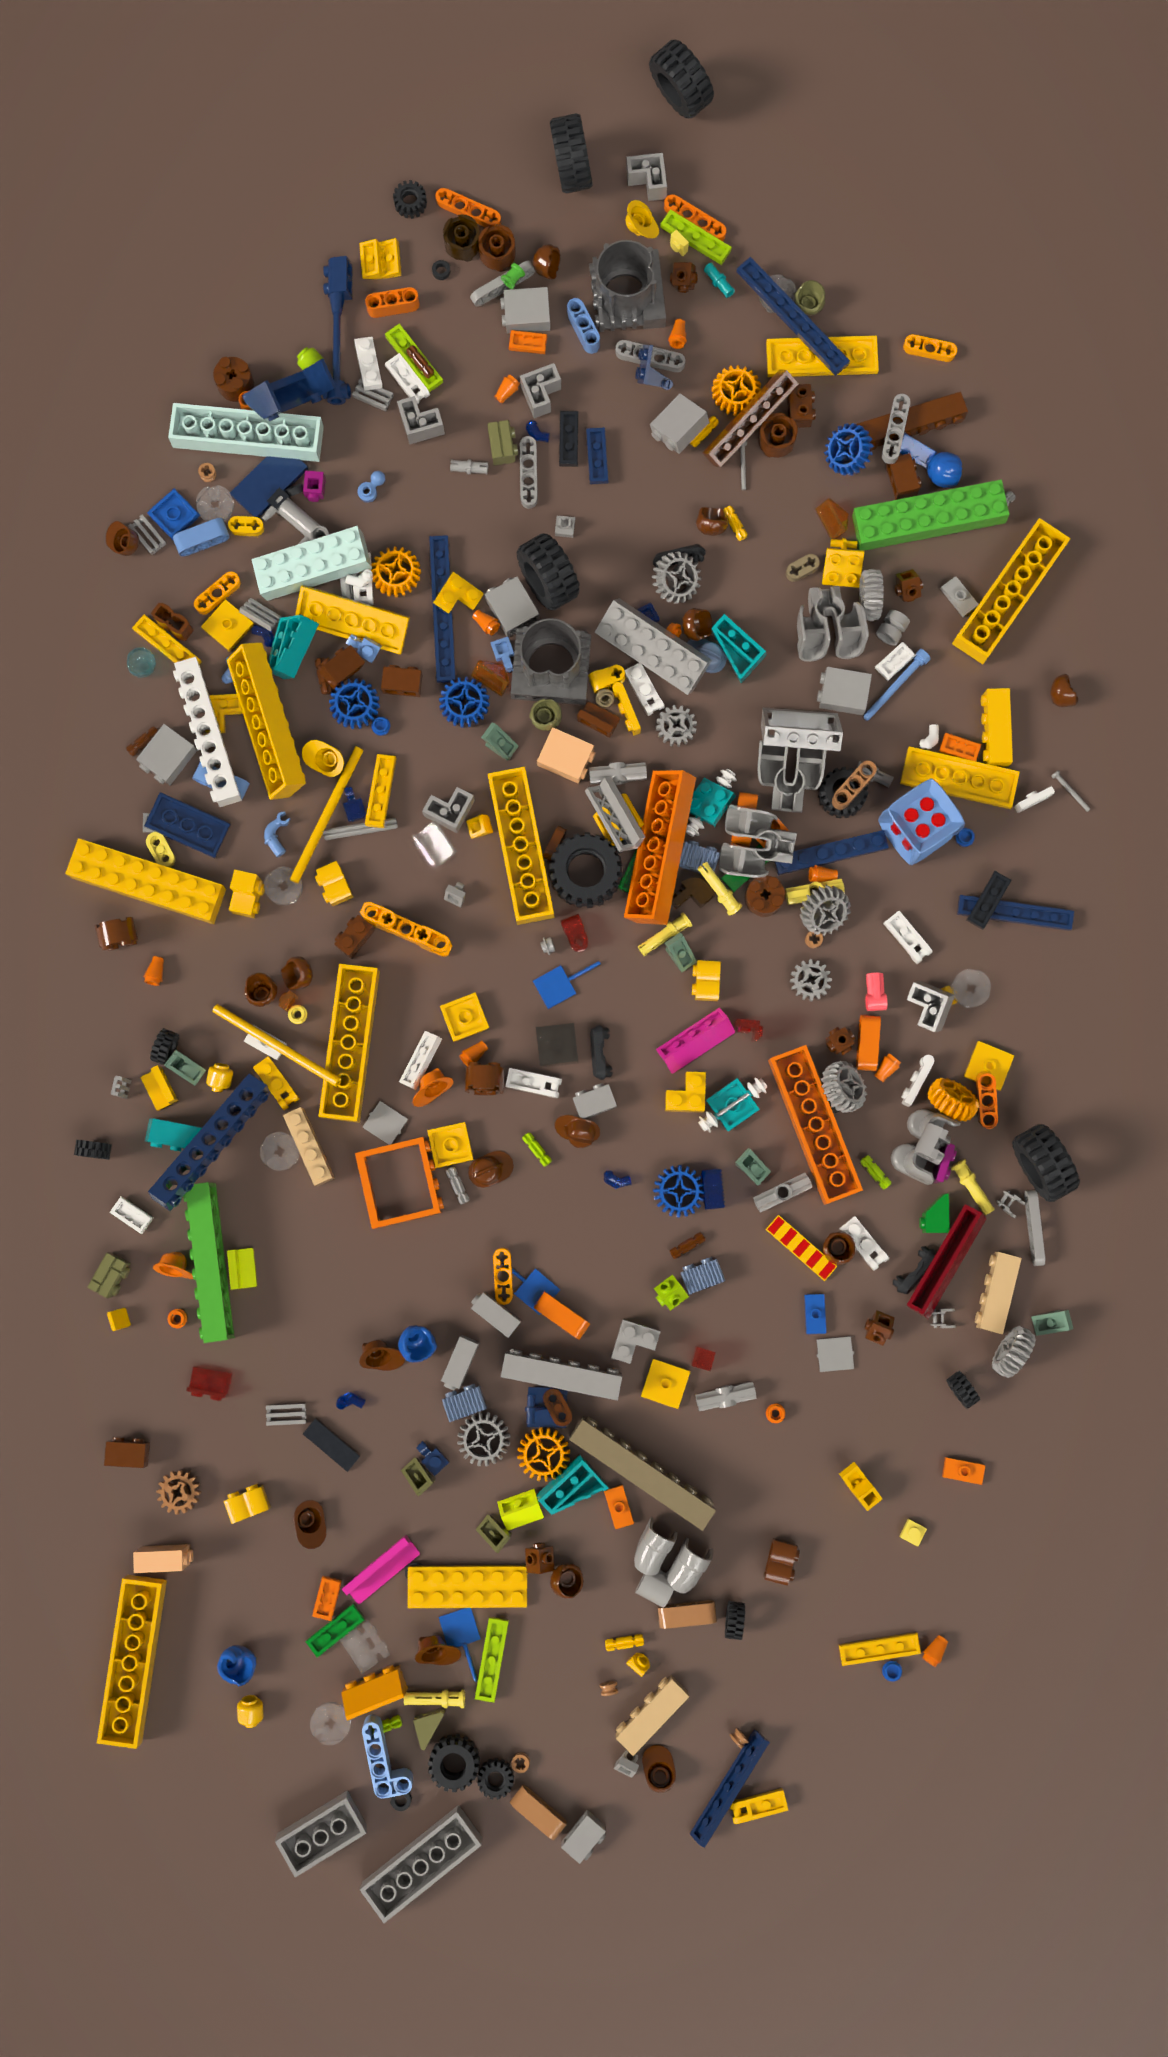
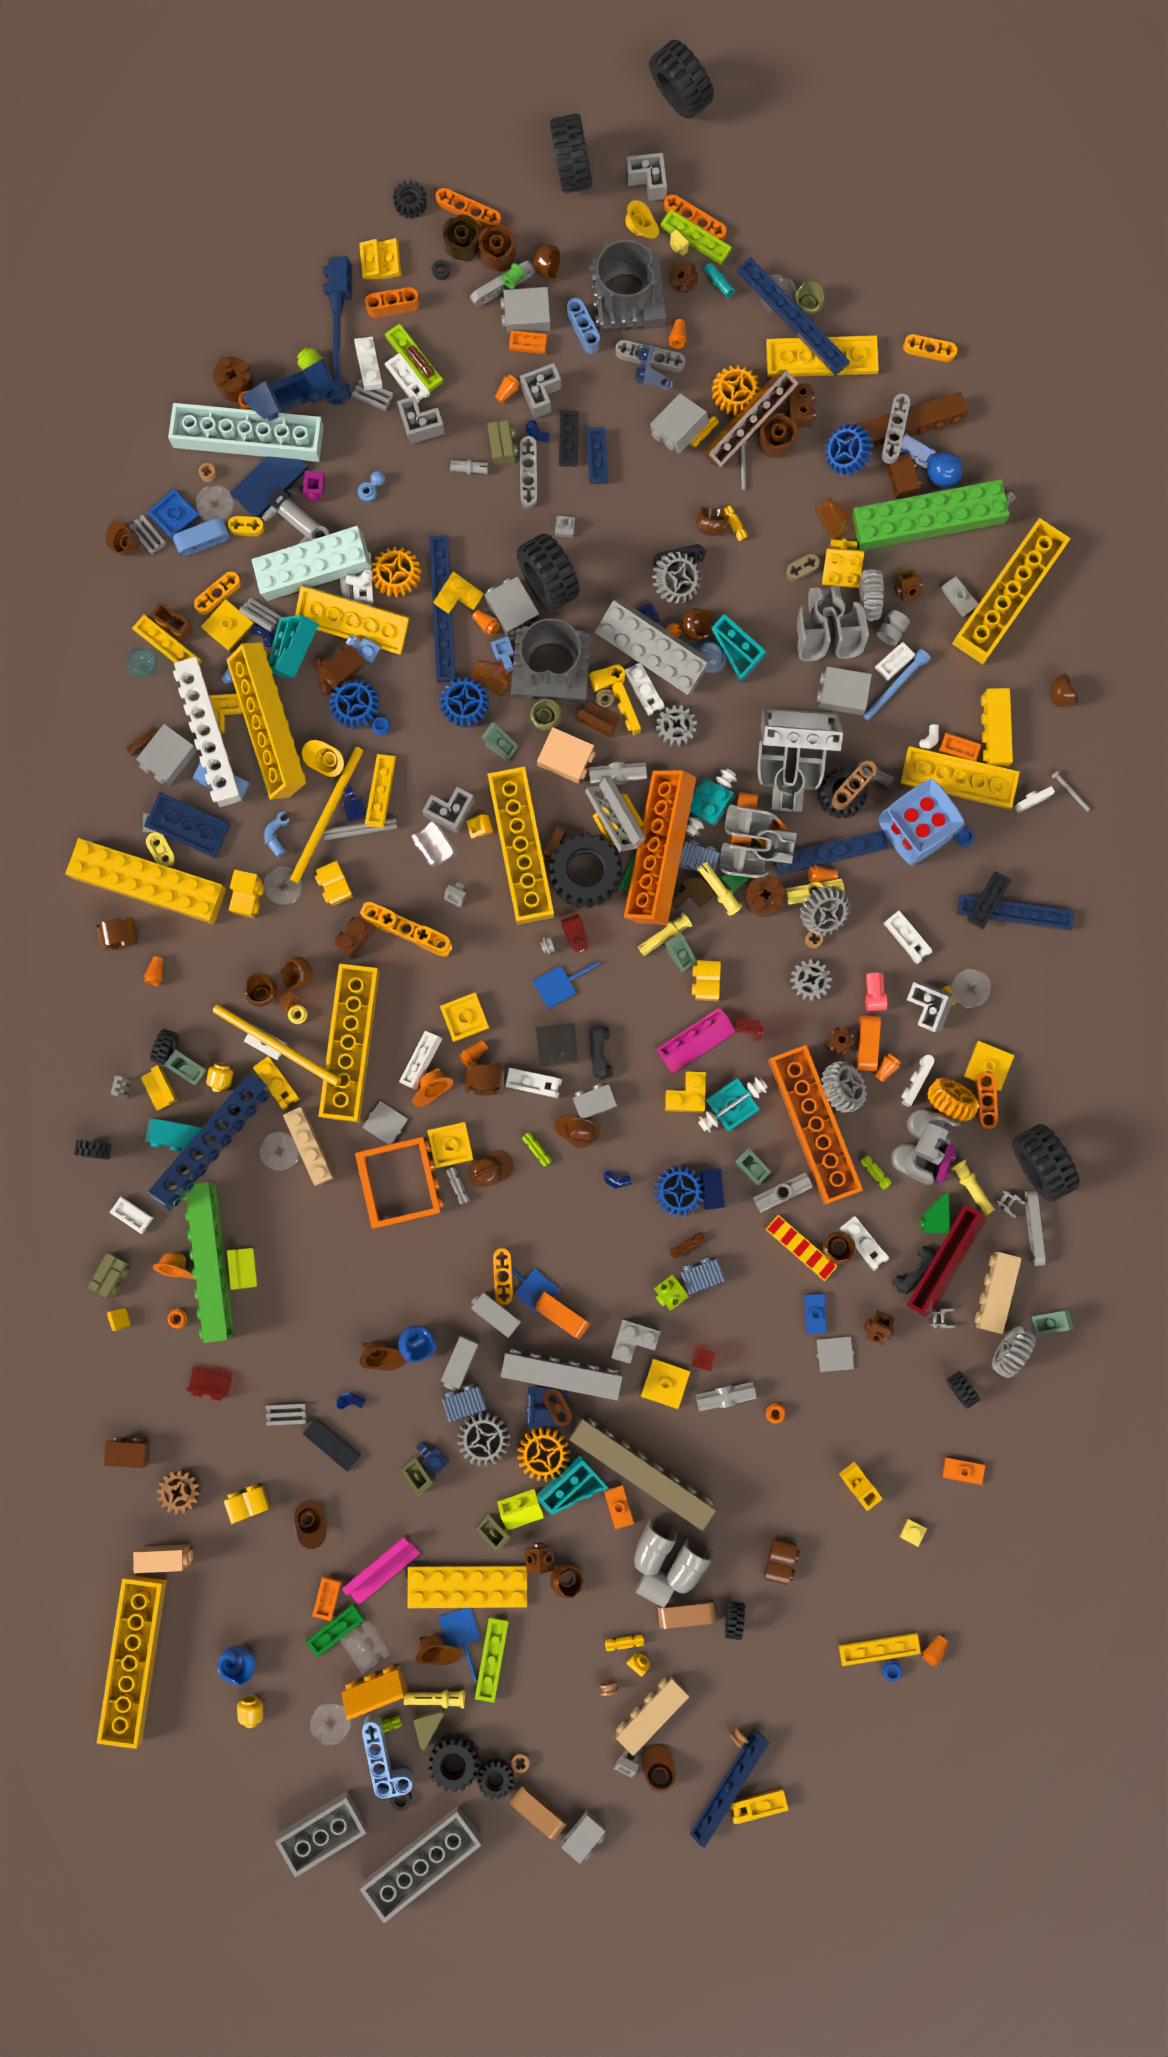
(401, 681): reddish brown brick -> none

